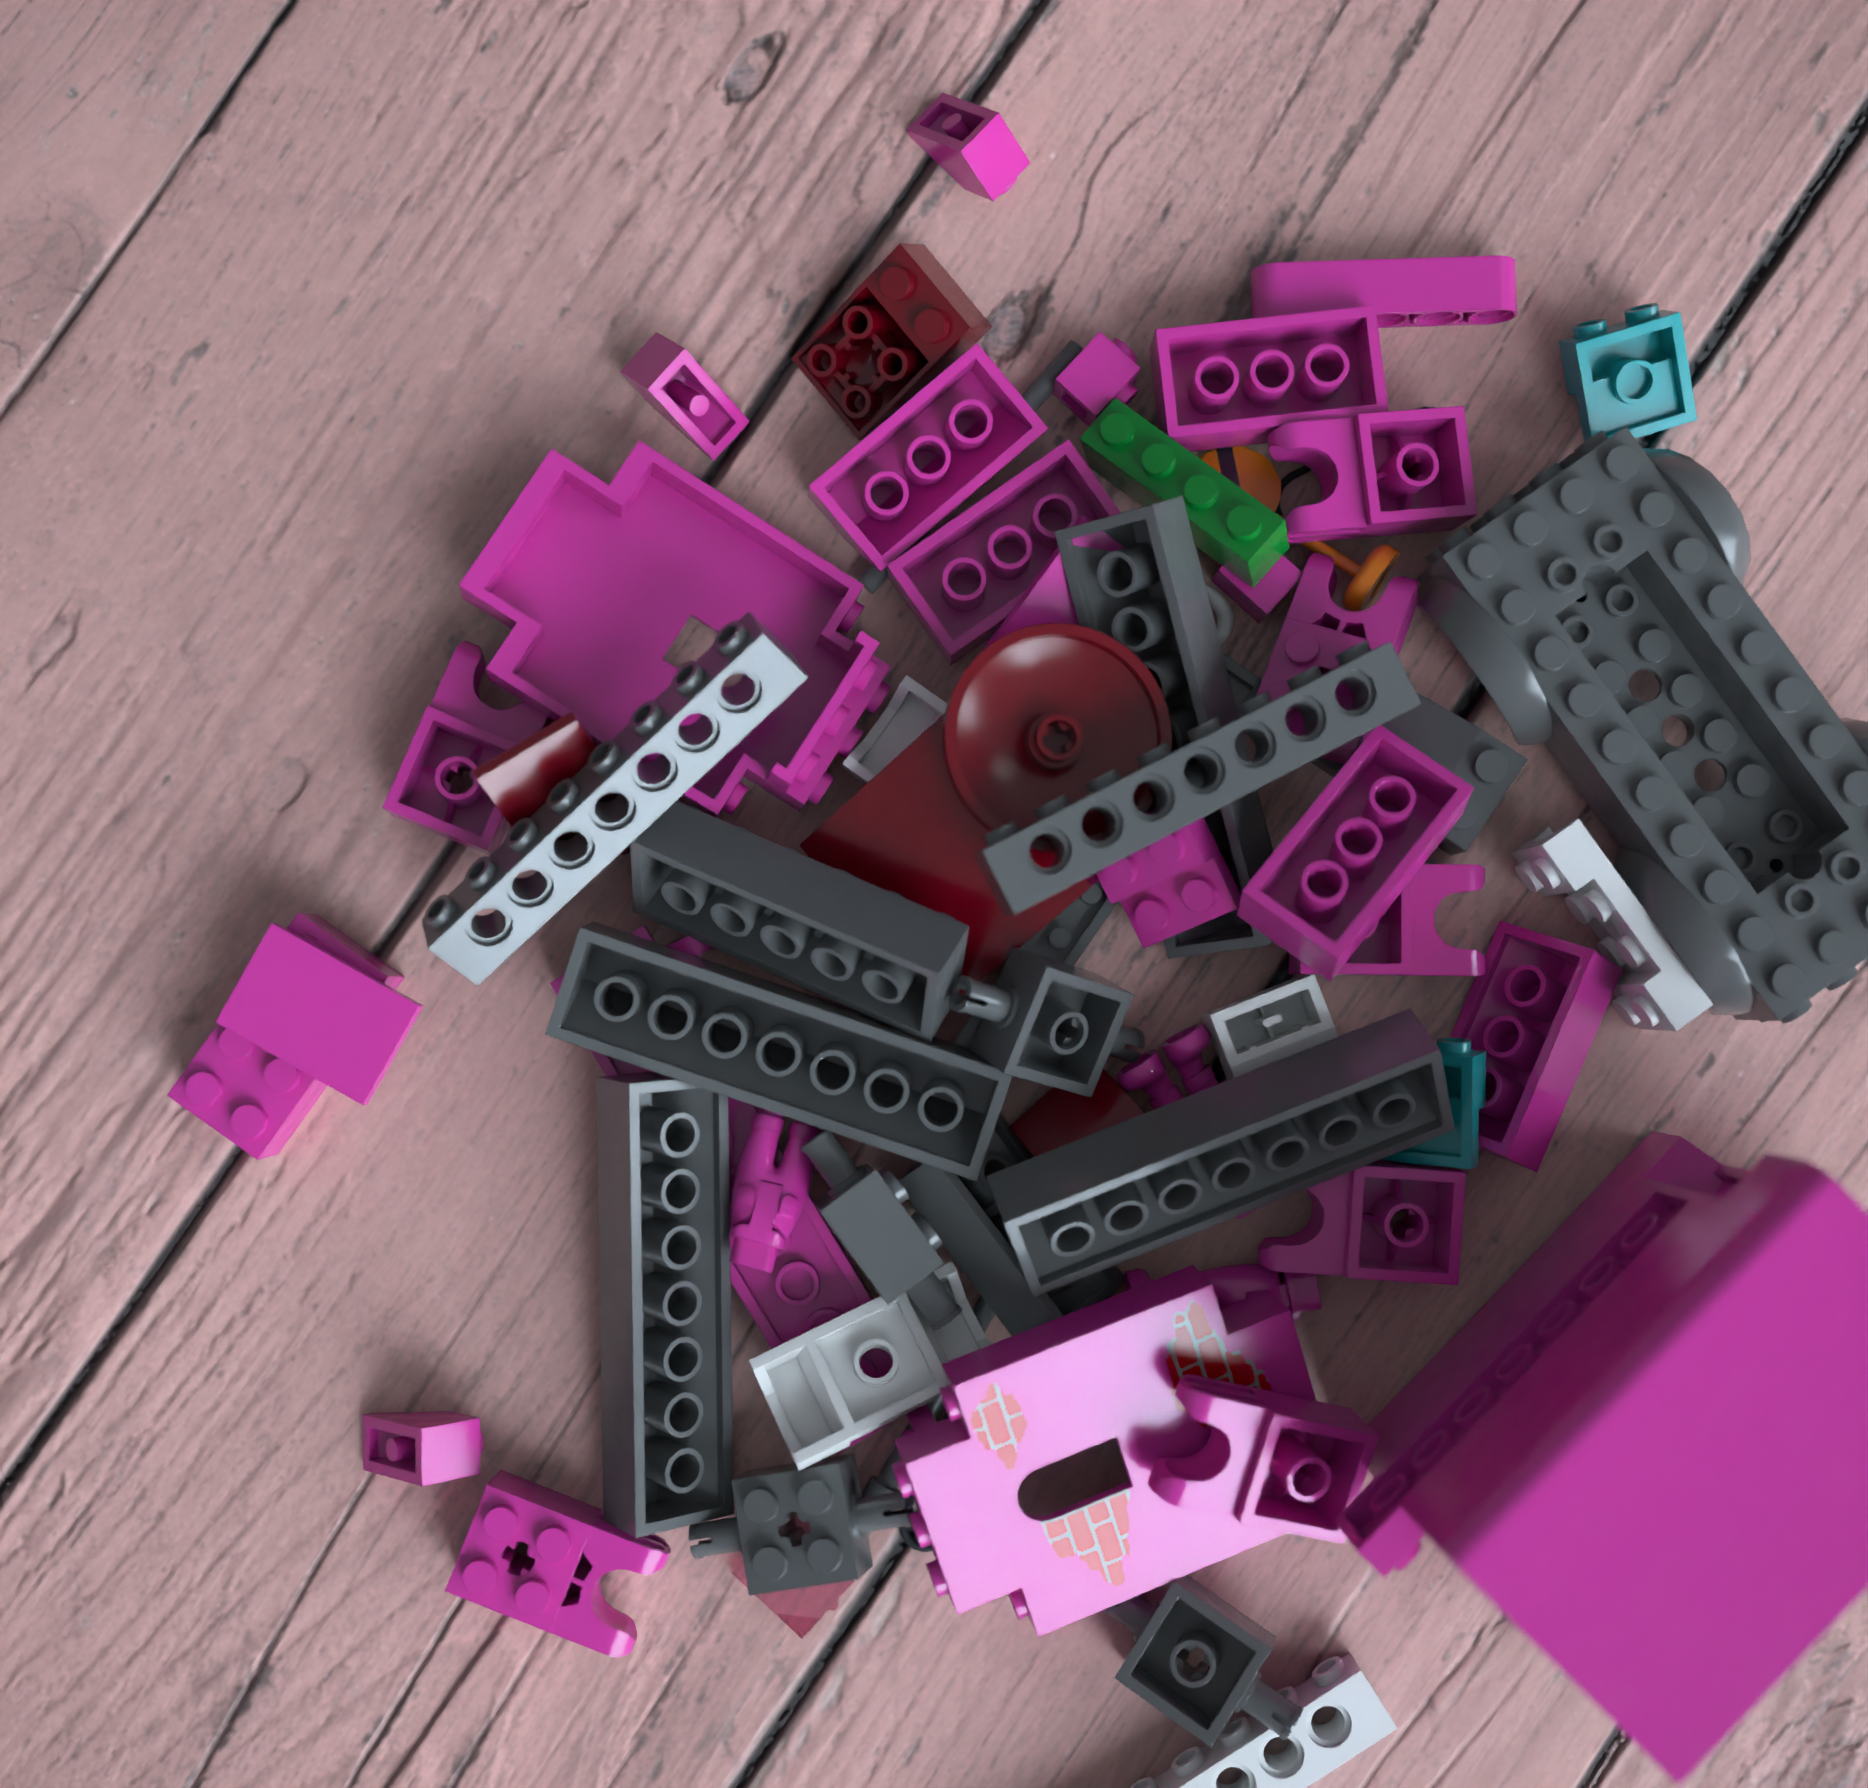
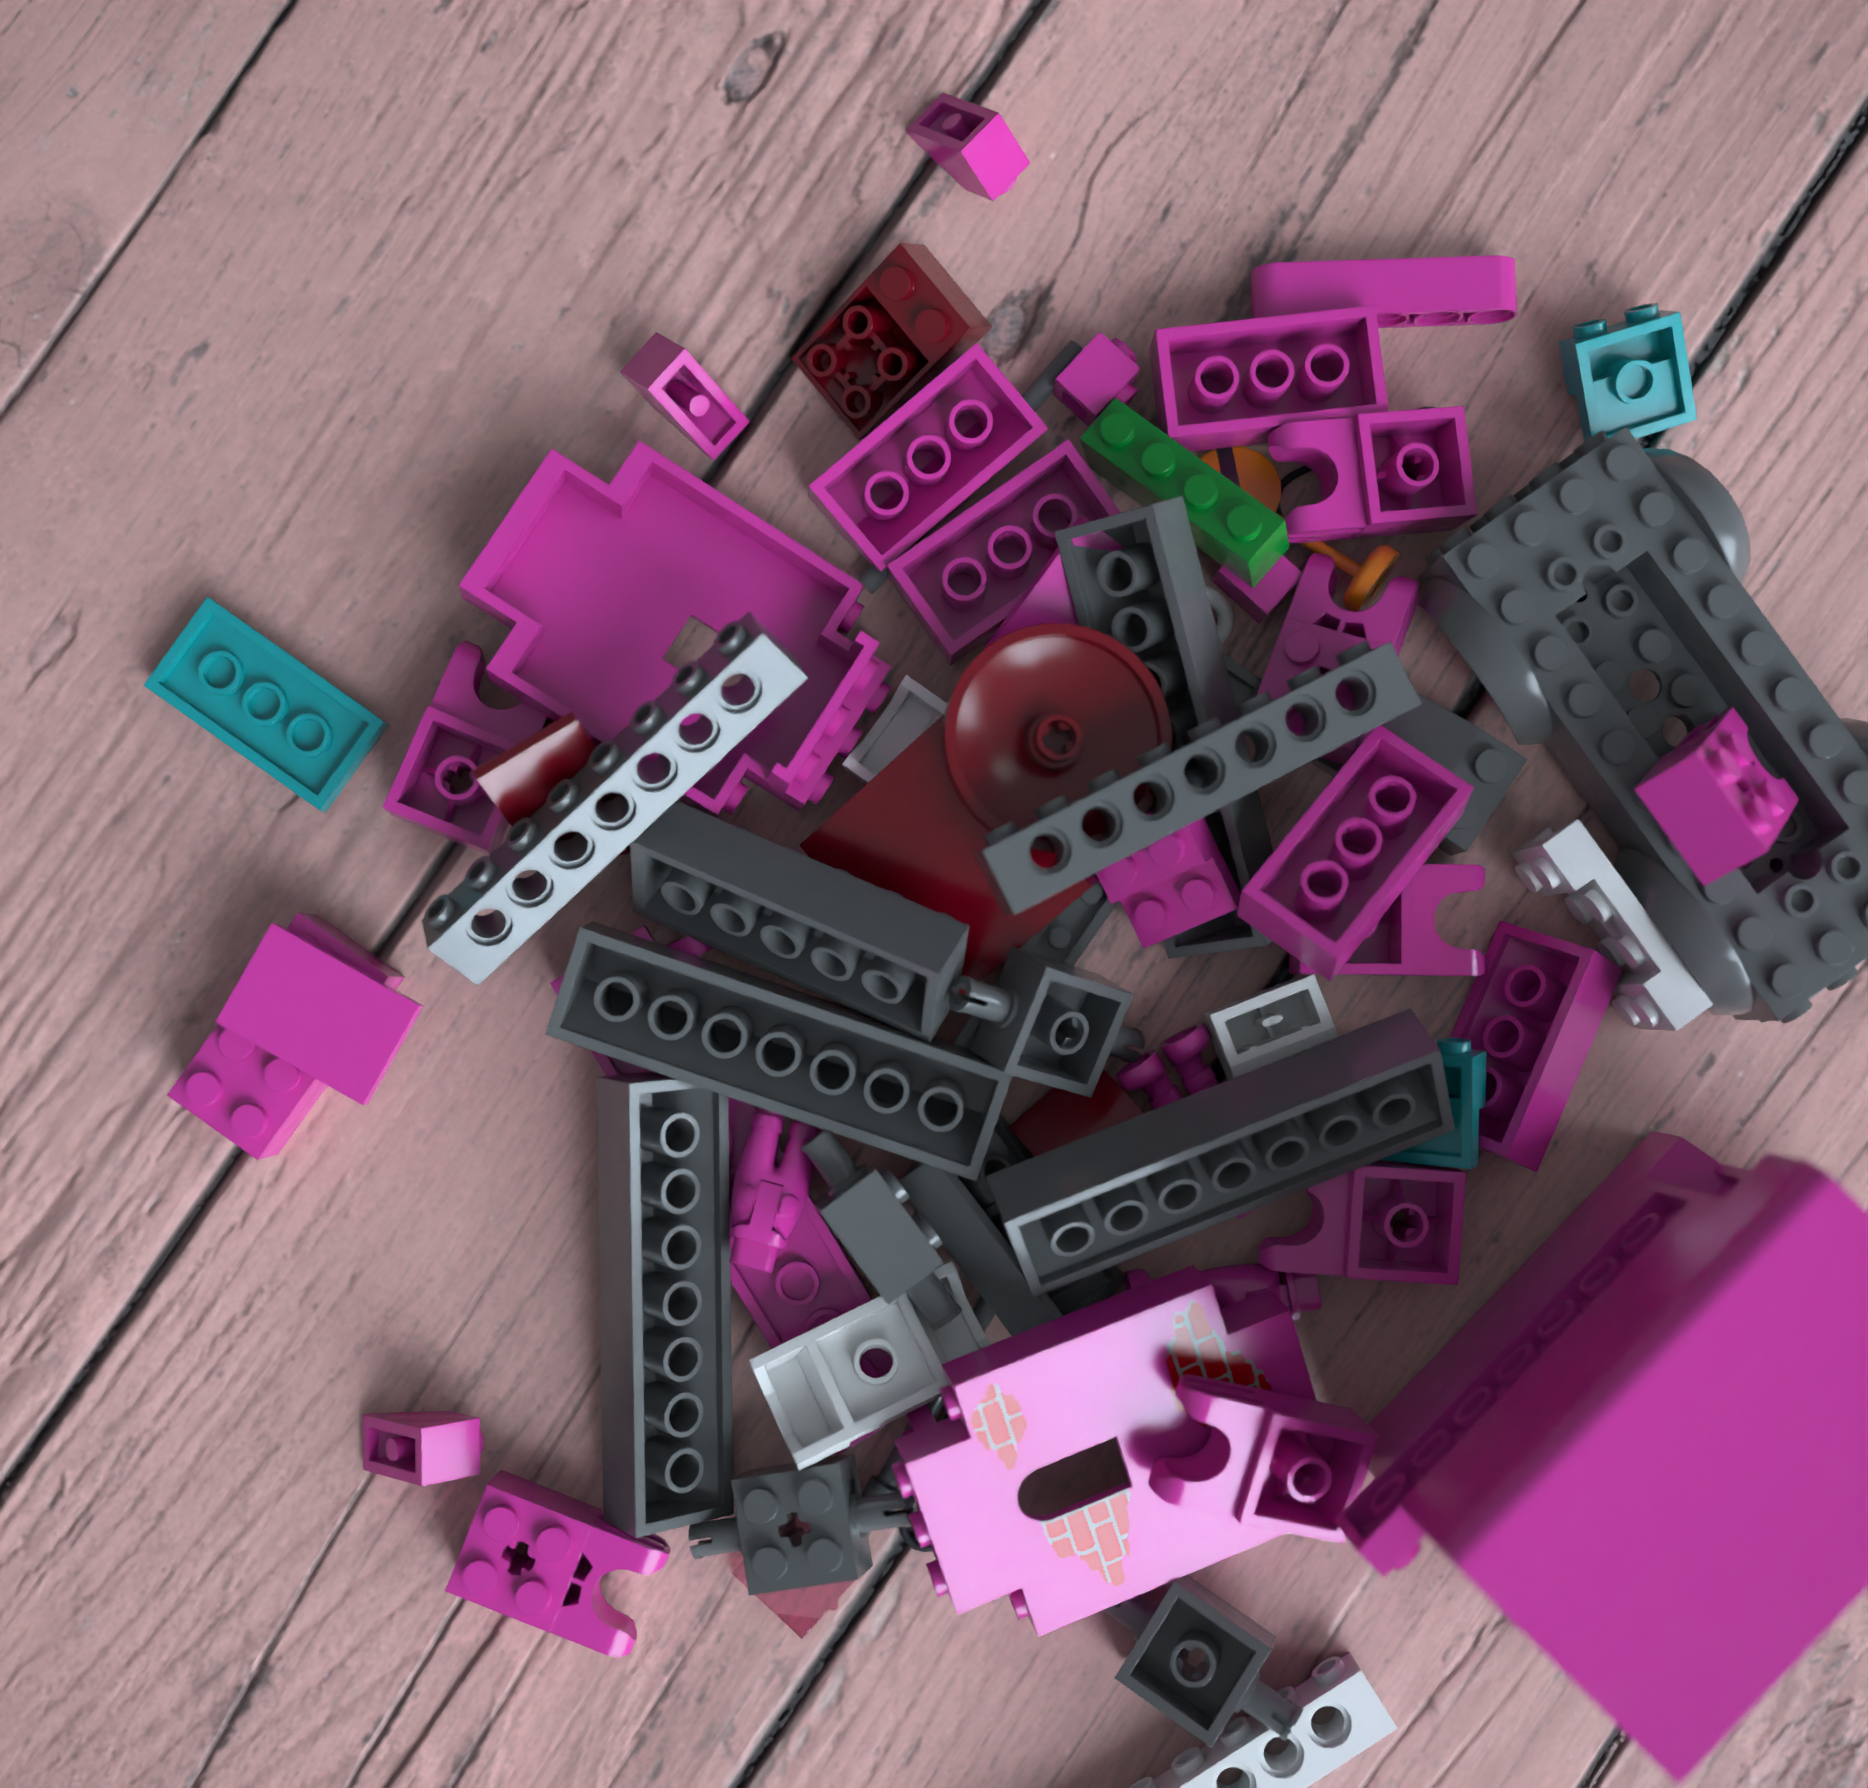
(266, 705): none -> teal plate
(1717, 798): none -> dark pink brick

